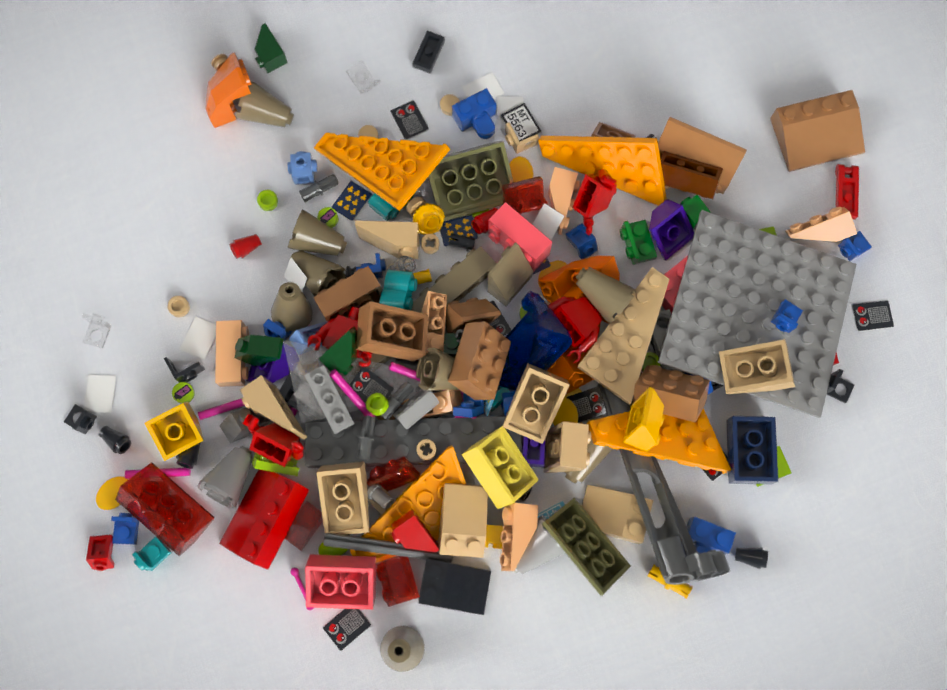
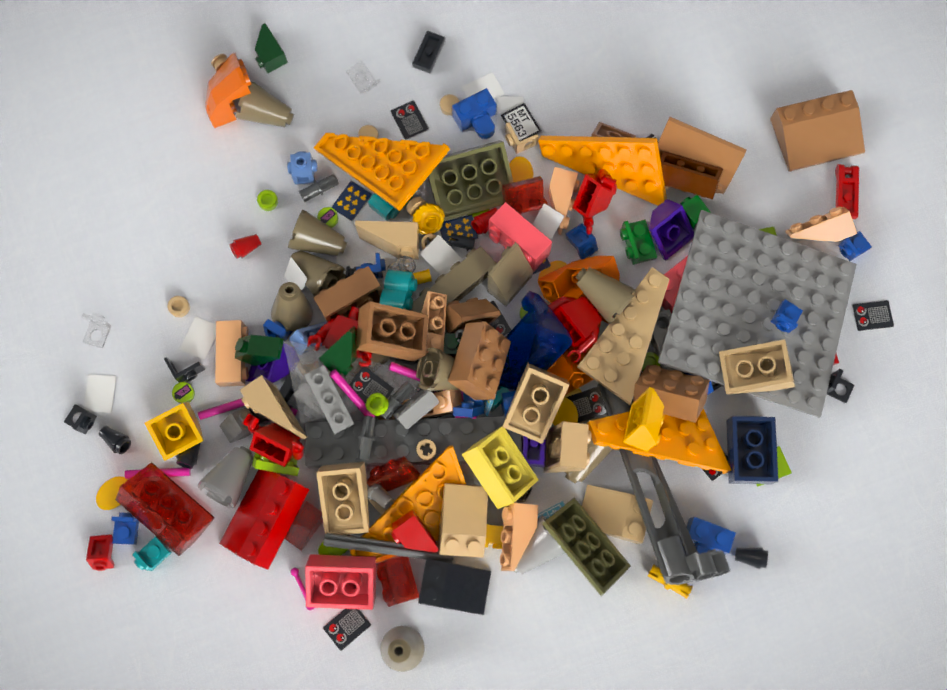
(440, 255): none -> white sticker

